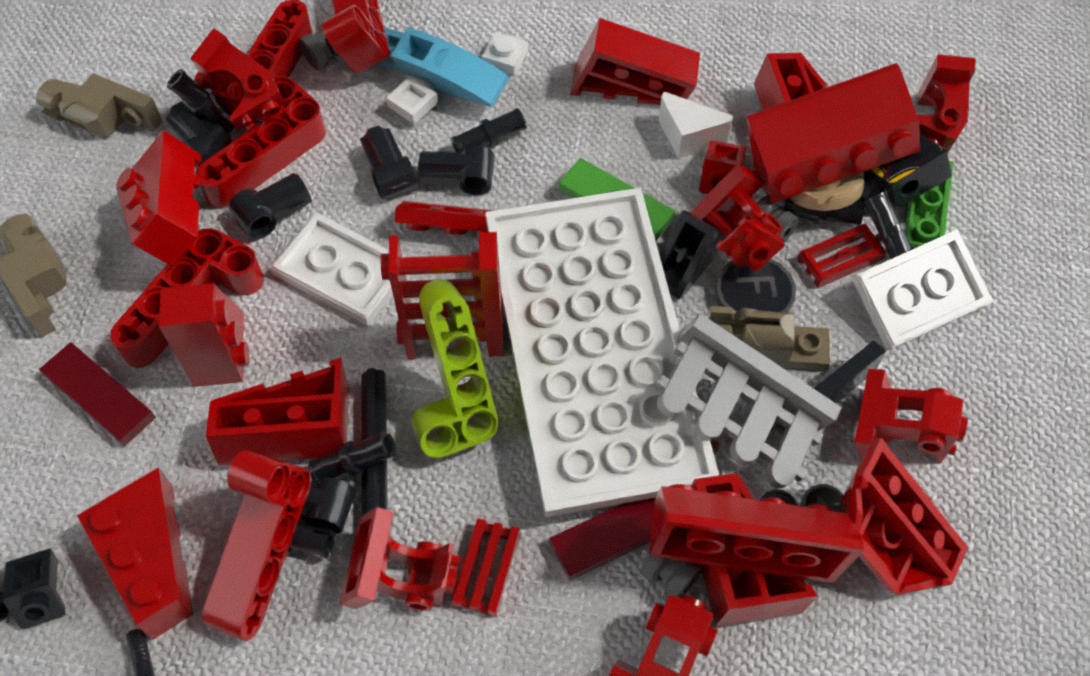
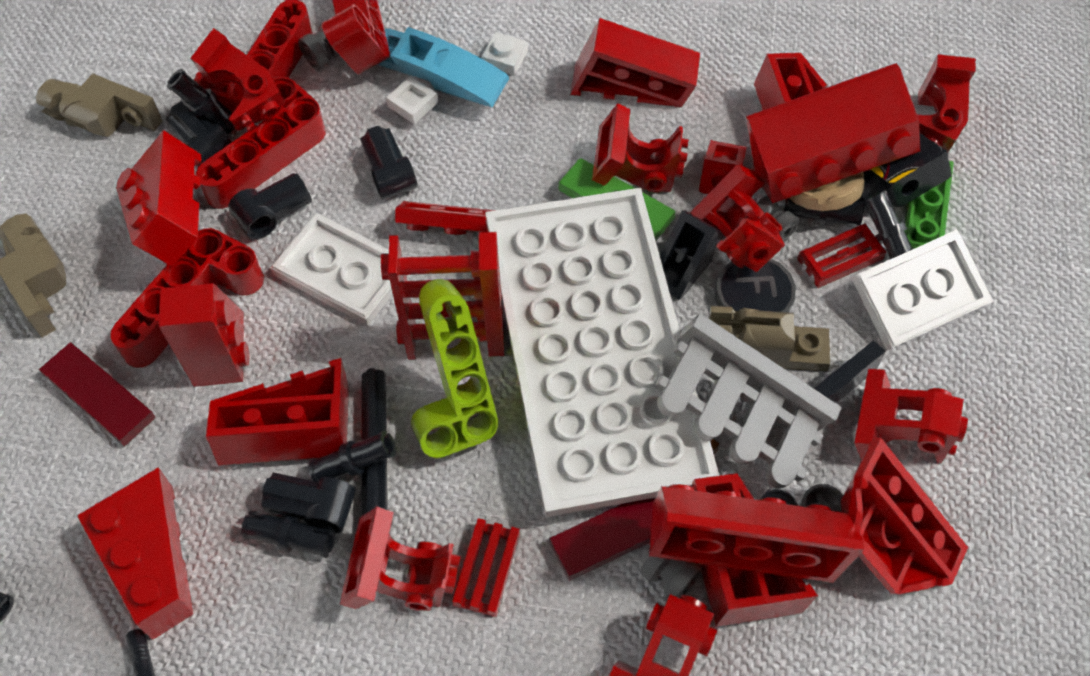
(31, 589): black bracket -> none
(257, 542): red beam -> none
(469, 170): black piece -> none
(490, 132): black pin -> none
(635, 161): none -> red tile
(692, 125): white slope -> none

